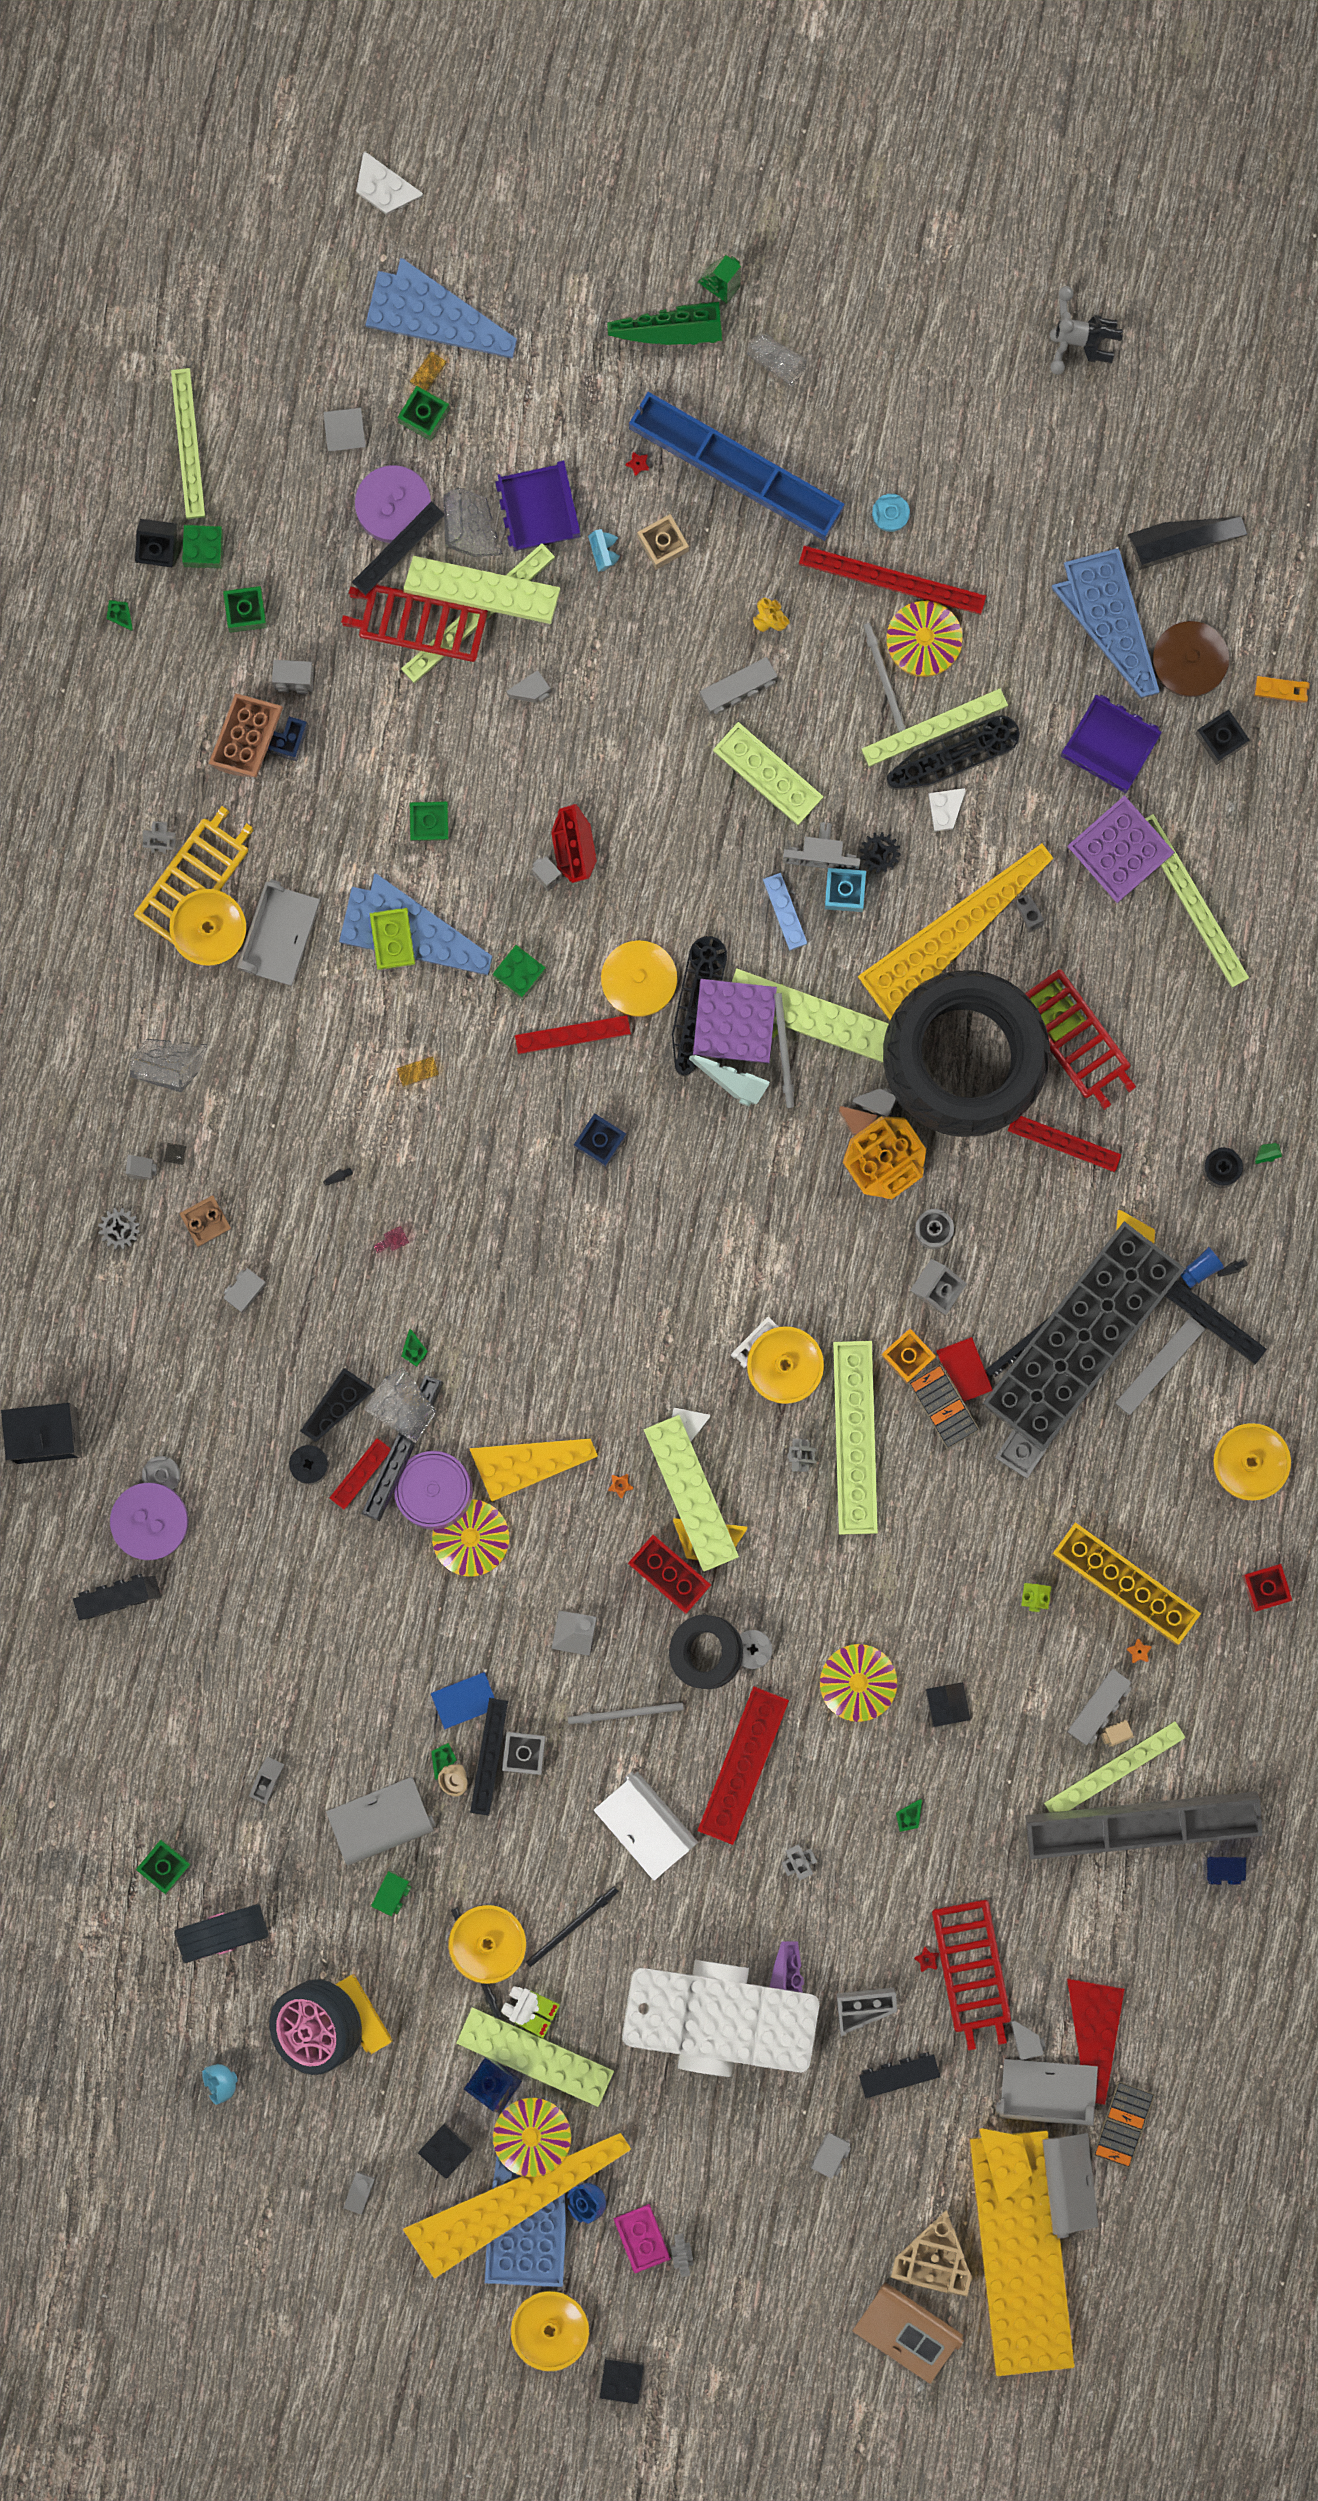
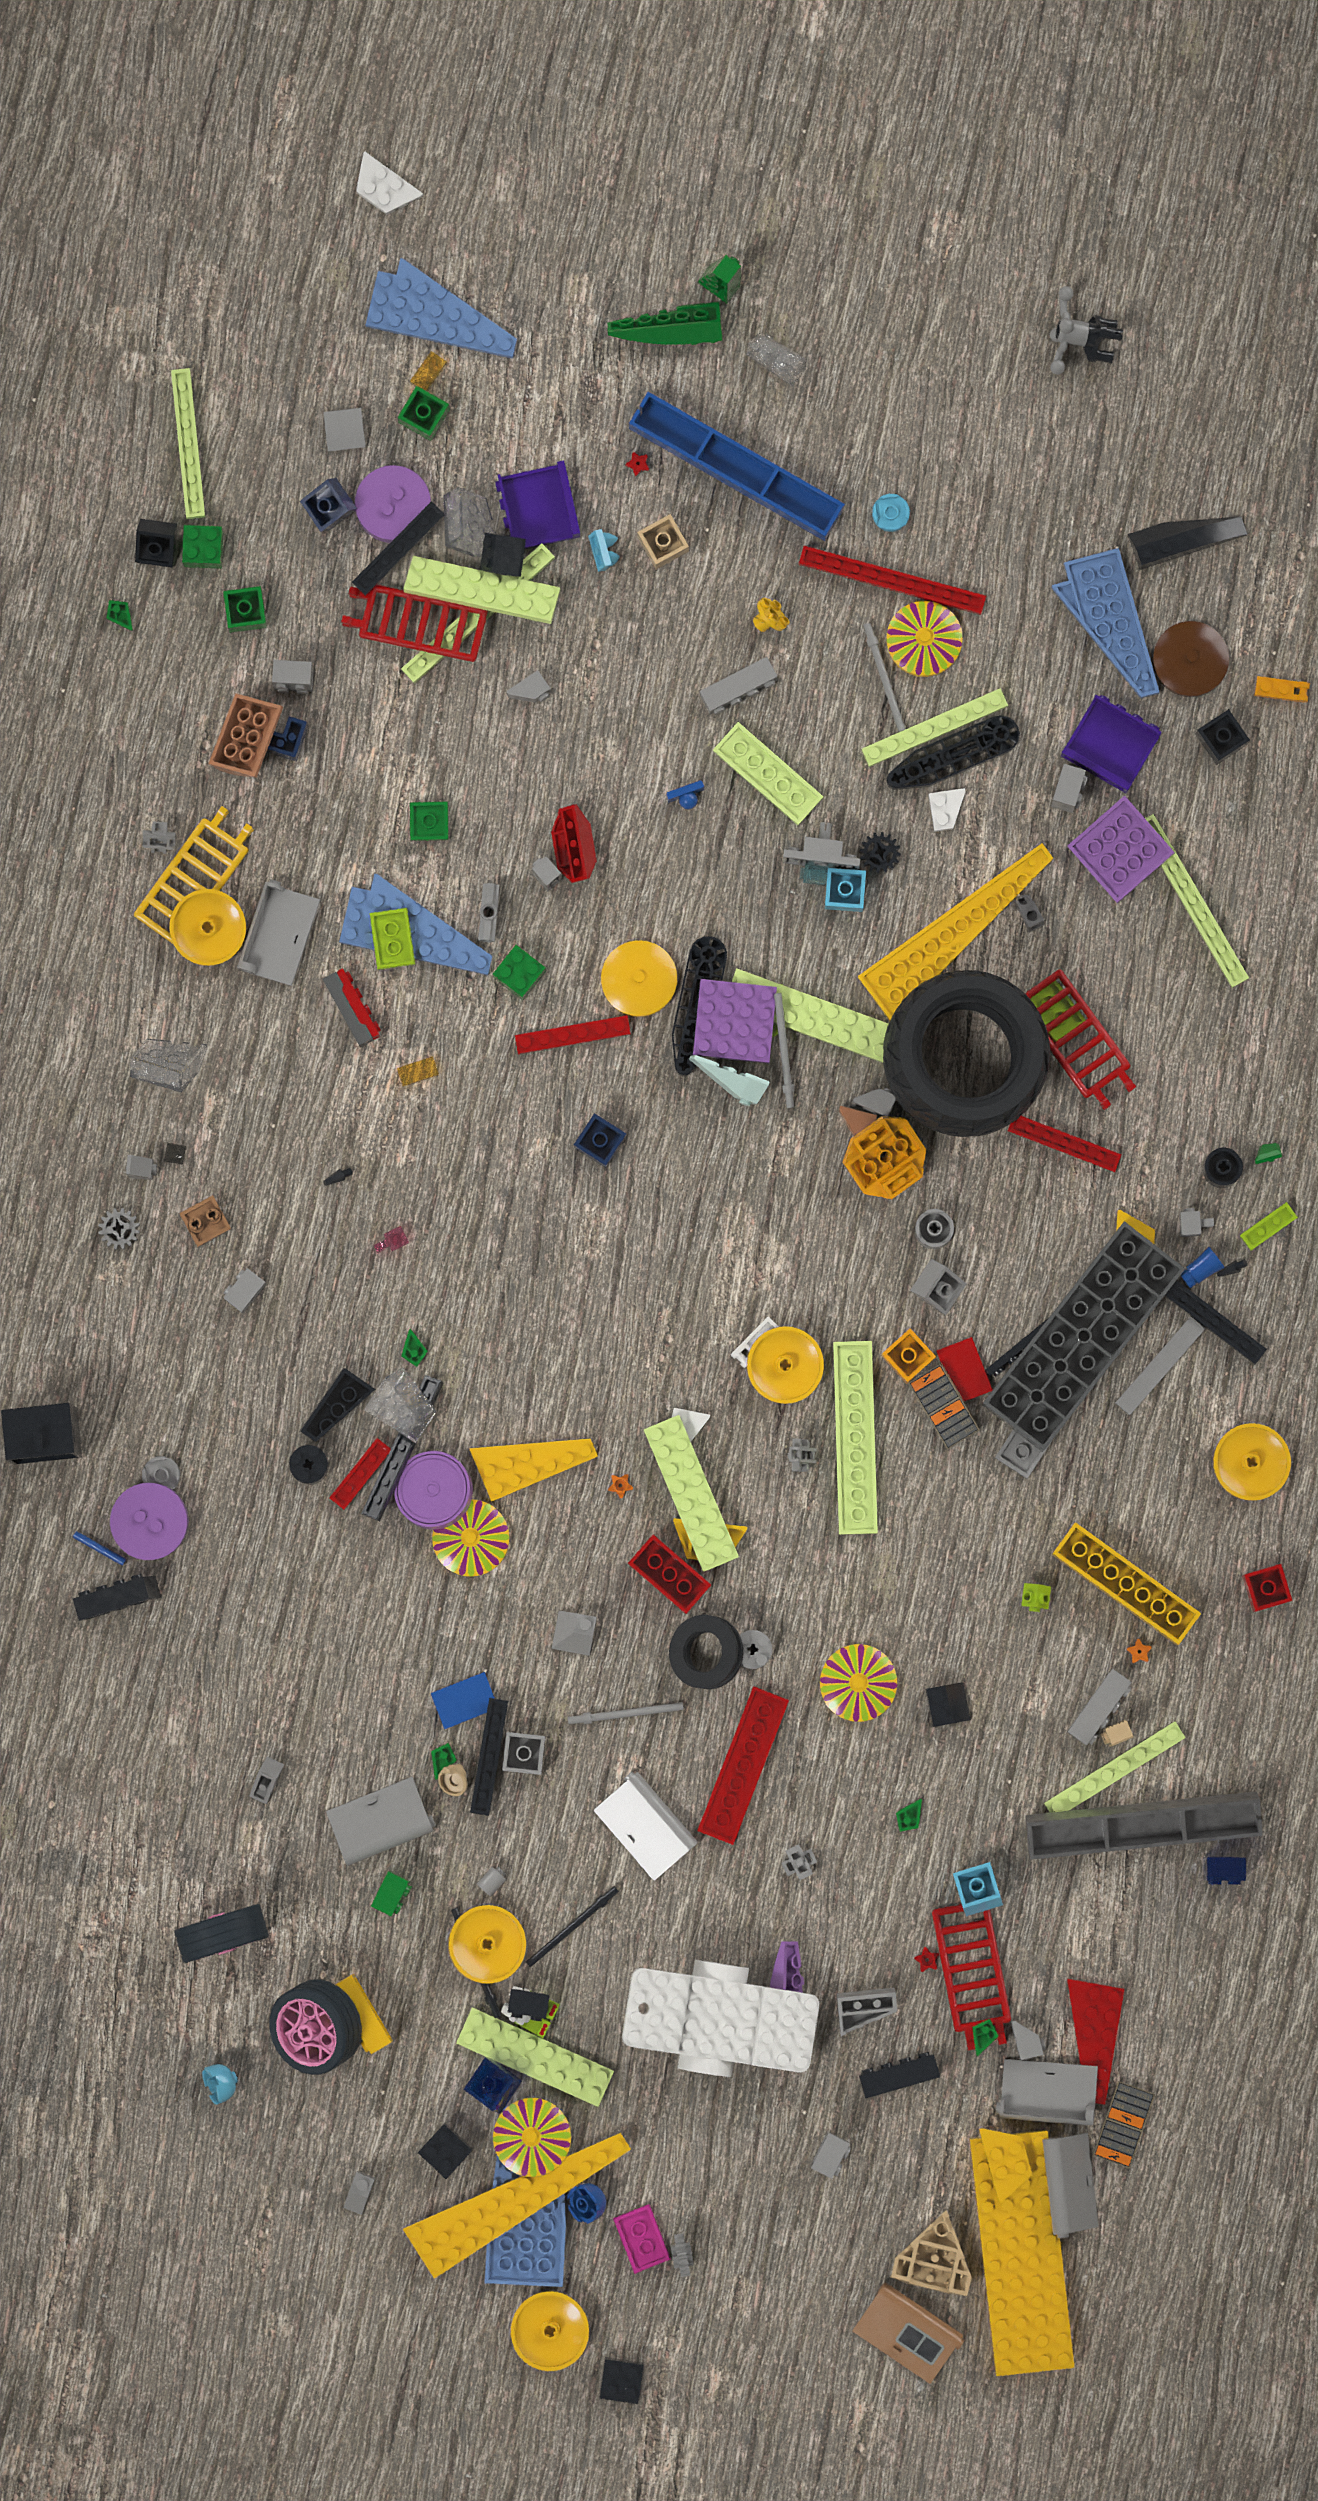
(99, 1548): none -> blue bar
(163, 1866): green brick -> none
(328, 504): none -> dark blue brick
(351, 1007): none -> piece
(487, 925): none -> light grey piece
(492, 1880): none -> light grey brick
(502, 554): none -> black slope
(528, 2004): none -> black brick
(686, 794): none -> blue tile
(785, 911): light blue plate -> none
(814, 874): none -> clear light blue brick
(978, 1889): none -> medium azure brick
(984, 2036): none -> green piece
(1068, 788): none -> light grey brick
(1191, 1223): none -> light grey brick
(1268, 1226): none -> lime plate

